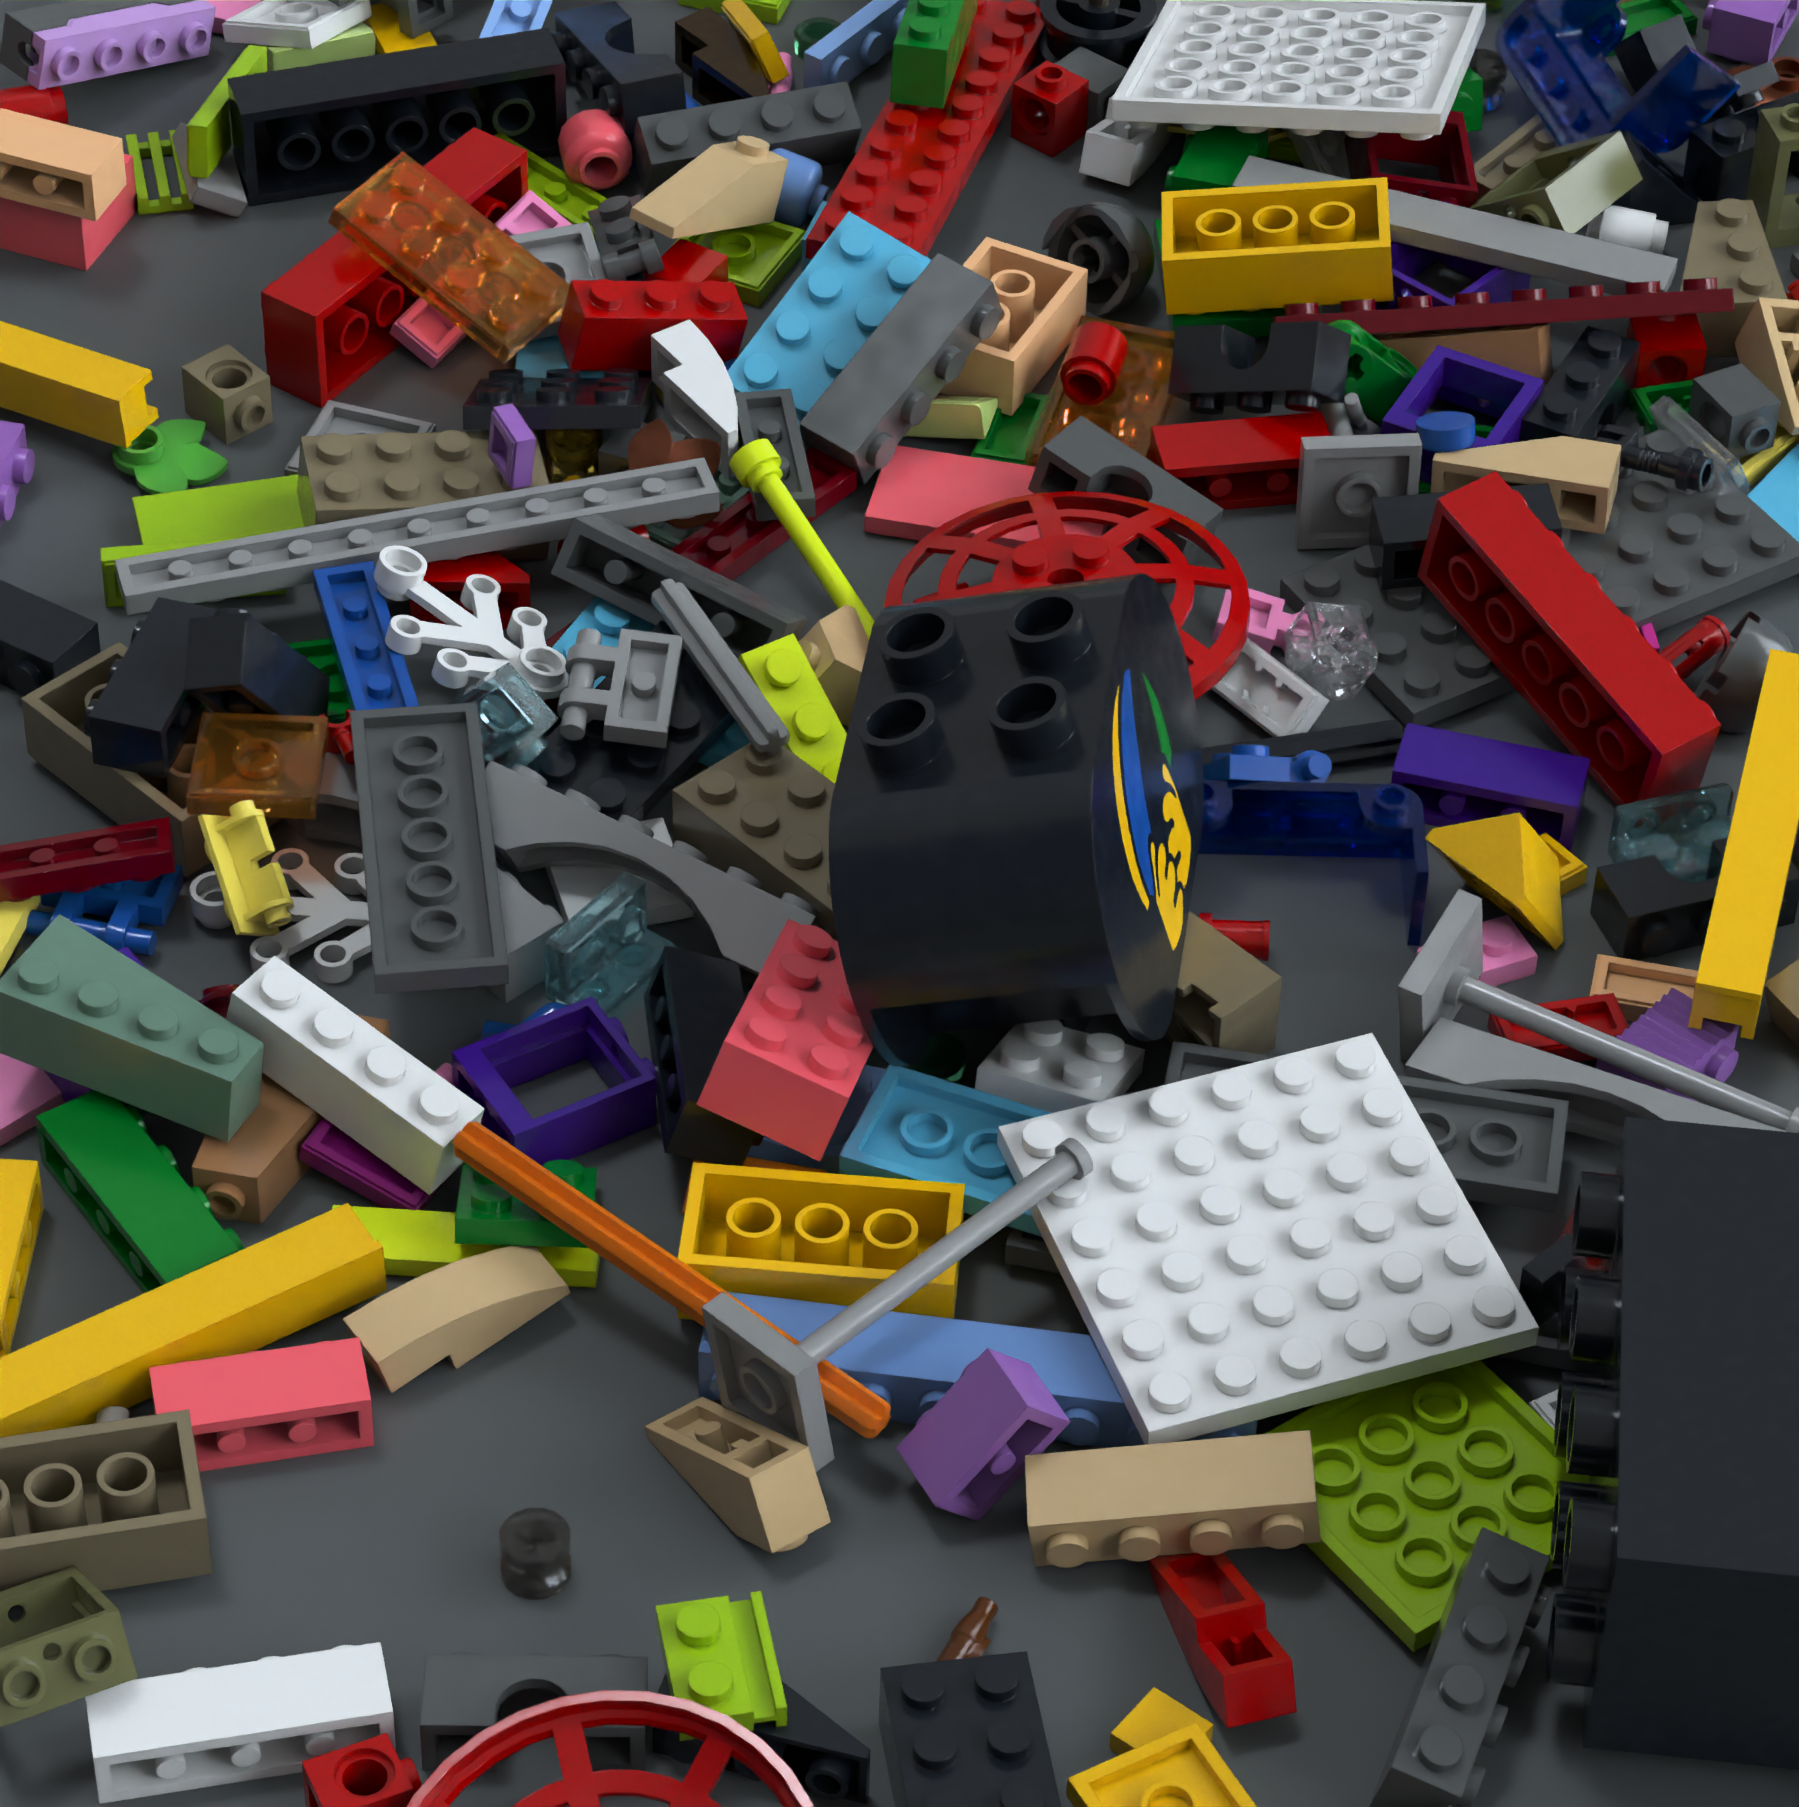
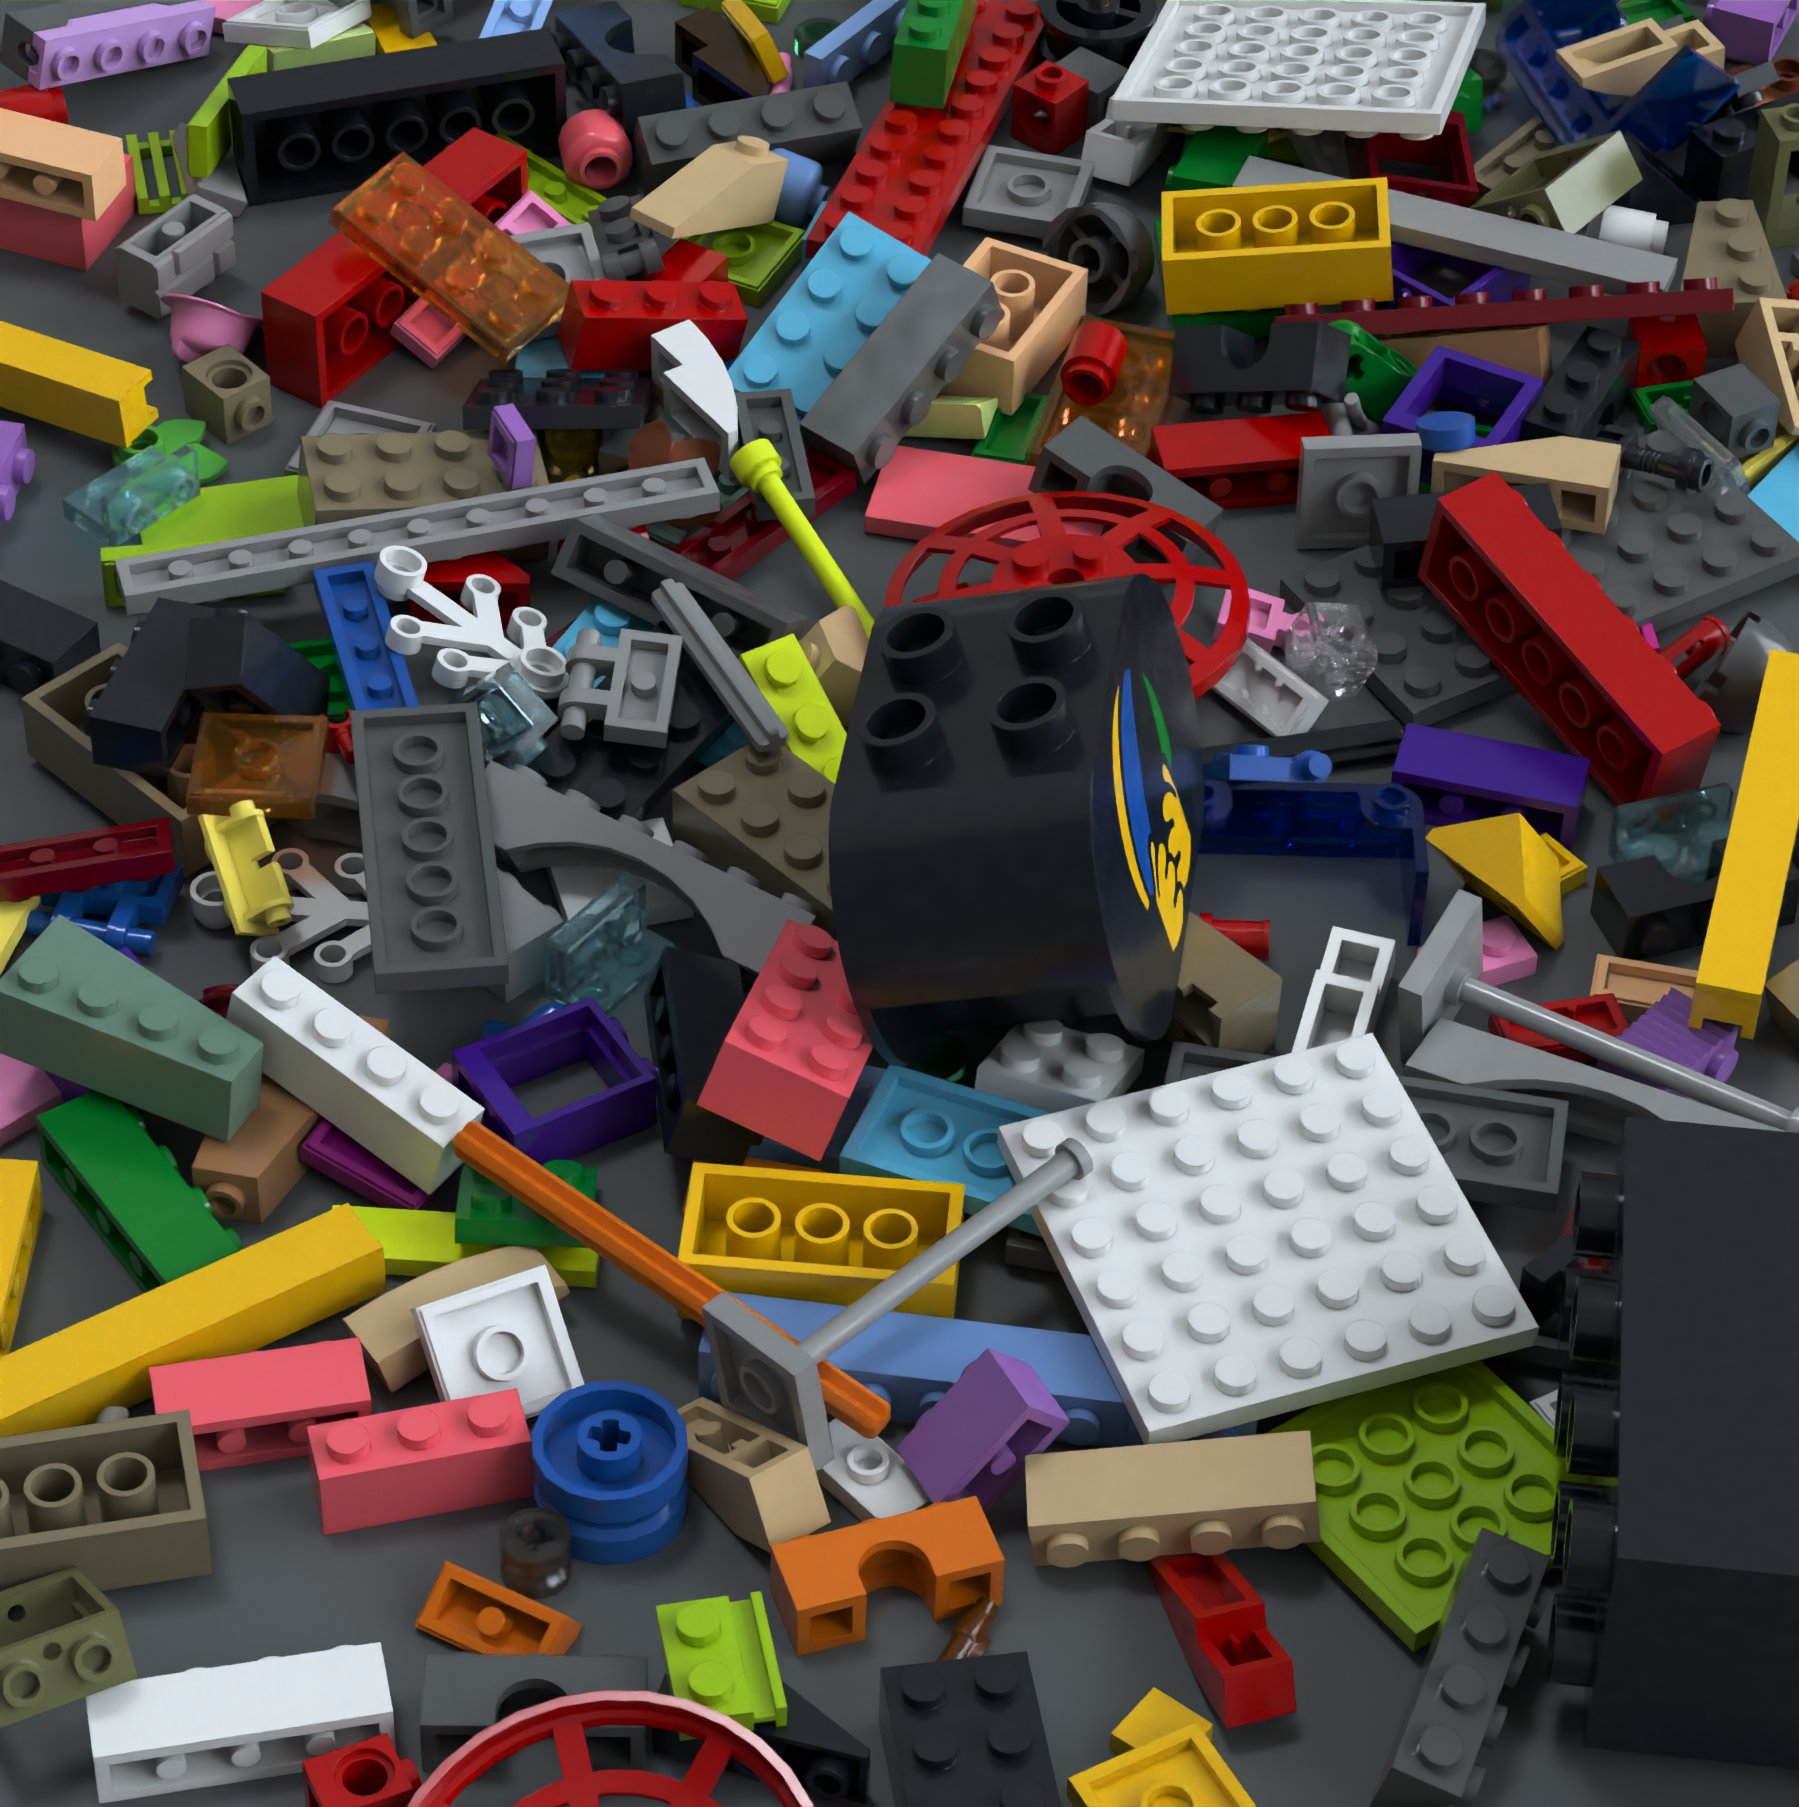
(134, 494): none -> clear light blue bracket
(175, 254): none -> light grey brick
(205, 326): none -> bright pink piece
(420, 1461): none -> coral brick
(492, 1618): none -> orange slope
(500, 1341): none -> white tile
(613, 1469): none -> blue wheel
(869, 1476): none -> white plate
(935, 1551): none -> orange arch
(1024, 190): none -> light grey plate
(1347, 989): none -> white slope
(1631, 55): none -> tan slope

